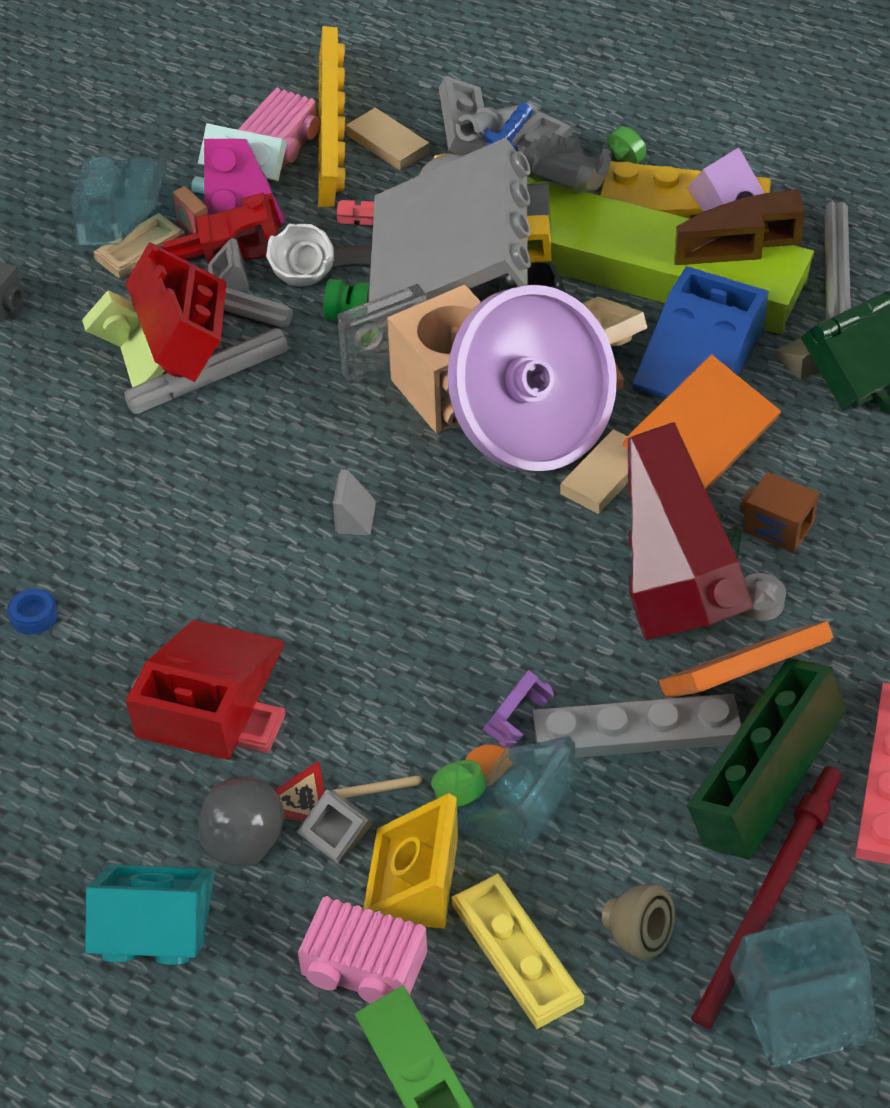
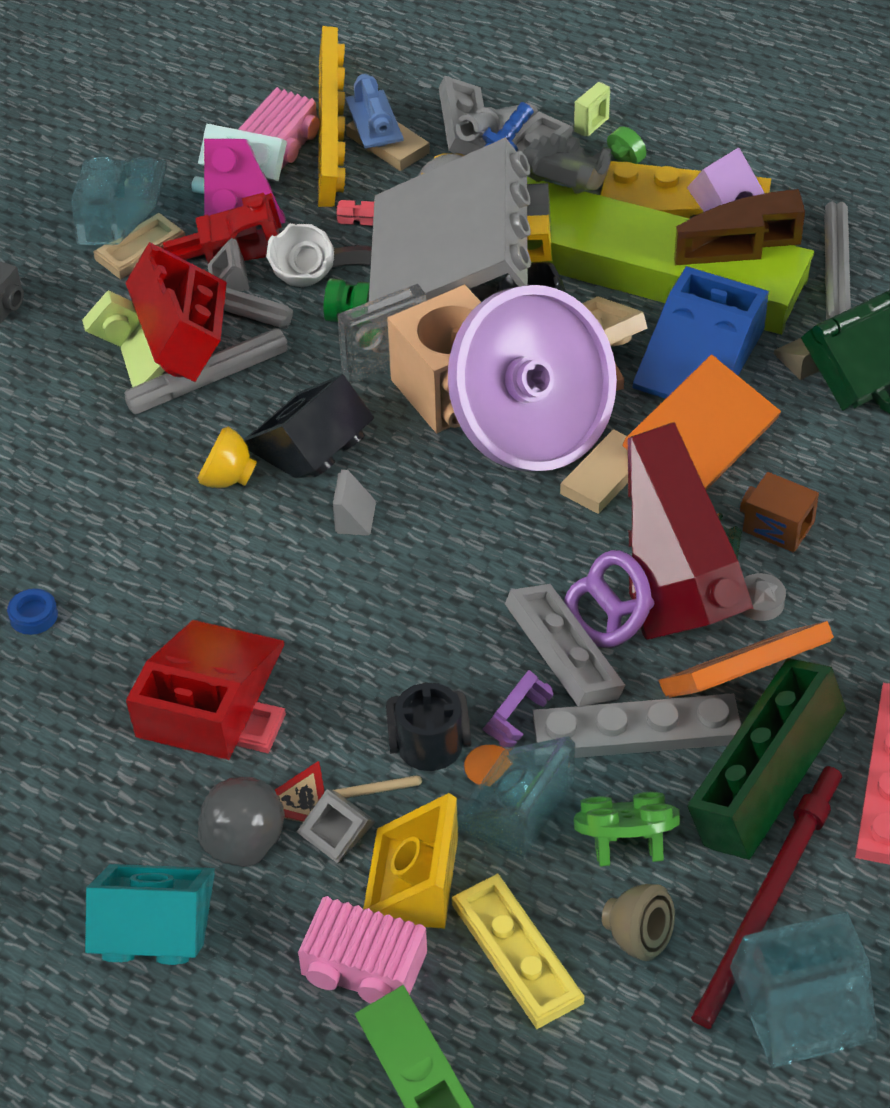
(188, 208): nougat tile -> none
(227, 461): none -> yellow brick
(312, 428): none -> black slope
(372, 114): none -> medium blue hinge
(429, 725): none -> black piece
(461, 779): bright green tile -> none
(564, 645): none -> light grey plate
(592, 109): none -> yellowish green tile
(610, 602): none -> medium lavender piece
(643, 817): none -> bright green plate

